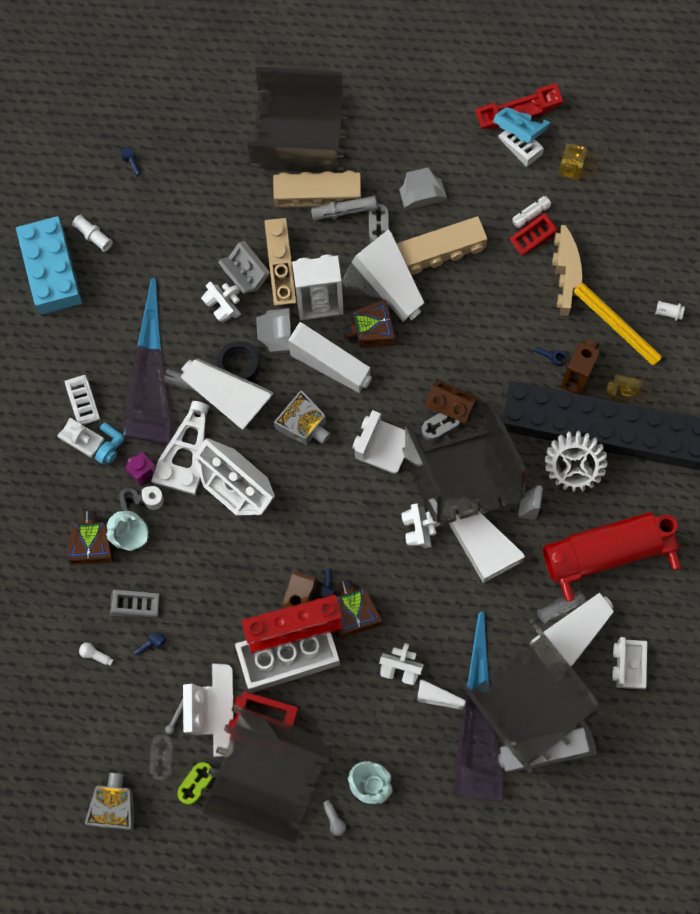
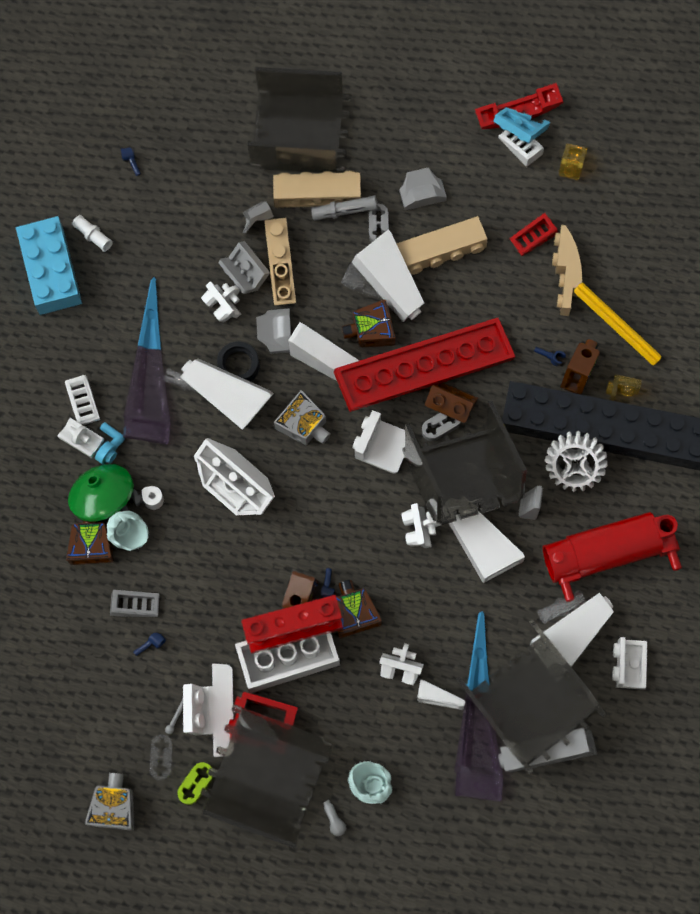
(87, 650): white piece -> none
(100, 492): none -> green dish
(140, 468): magenta brick -> none
(176, 476): white plate -> none
(258, 212): none -> light grey slope
(318, 287): white brick -> none
(423, 364): none -> red plate
(531, 212): white axle -> none
(670, 310): white pin -> none

